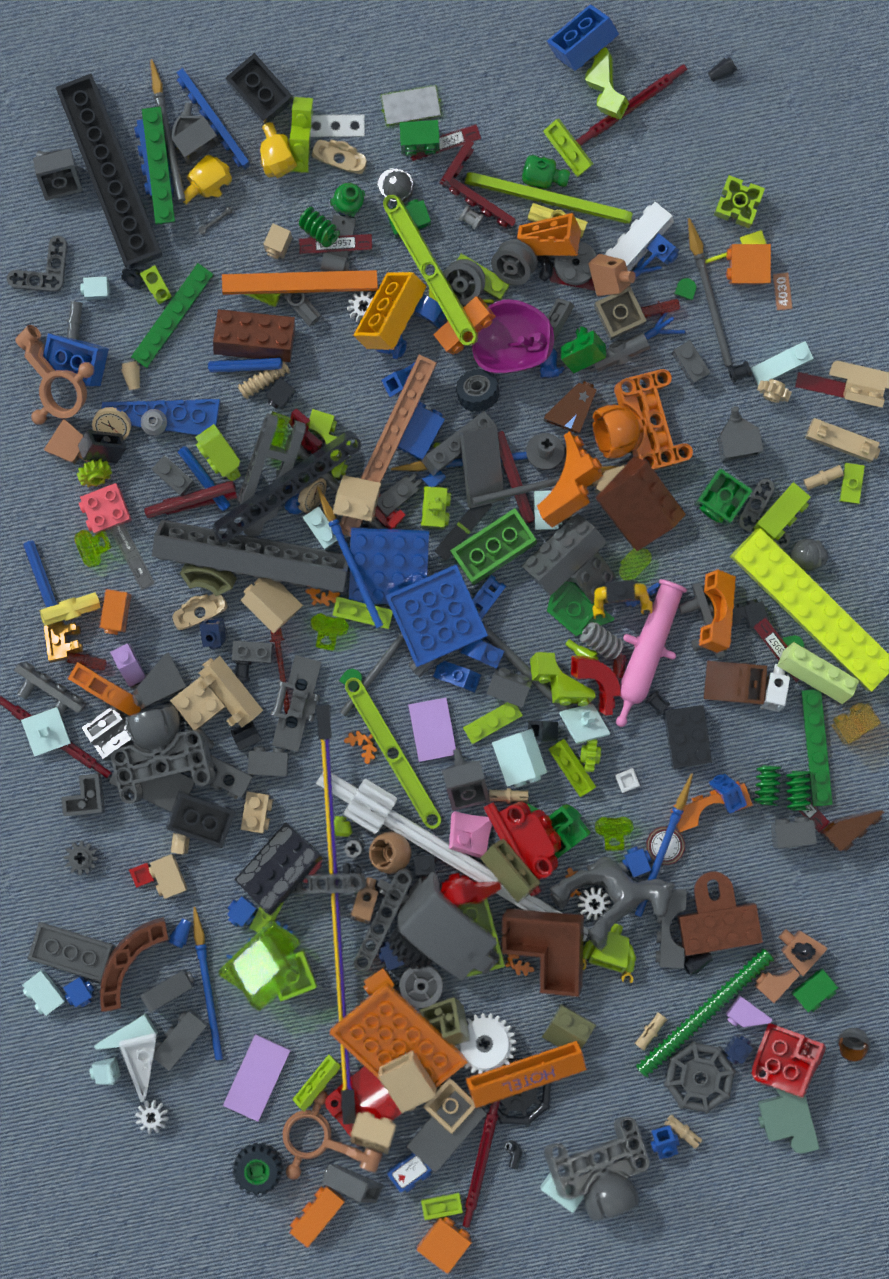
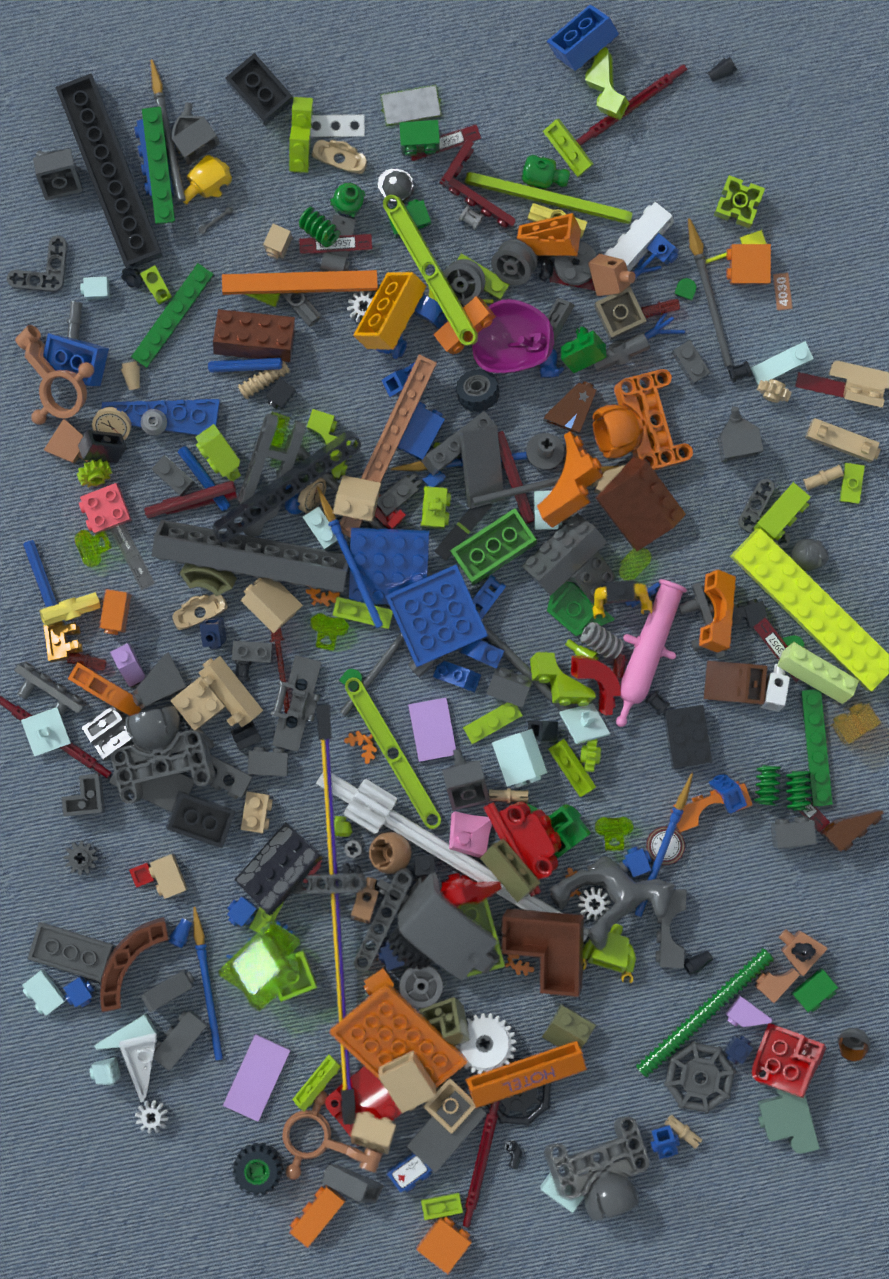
(180, 844): tan brick -> none
(206, 111): blue plate -> none
(275, 153): yellow piece -> none
(309, 441): dark red tile -> none
(627, 780): white tile -> none
(651, 1031): tan pin -> none
(718, 922): copper brick -> none
(723, 497): green brick -> none

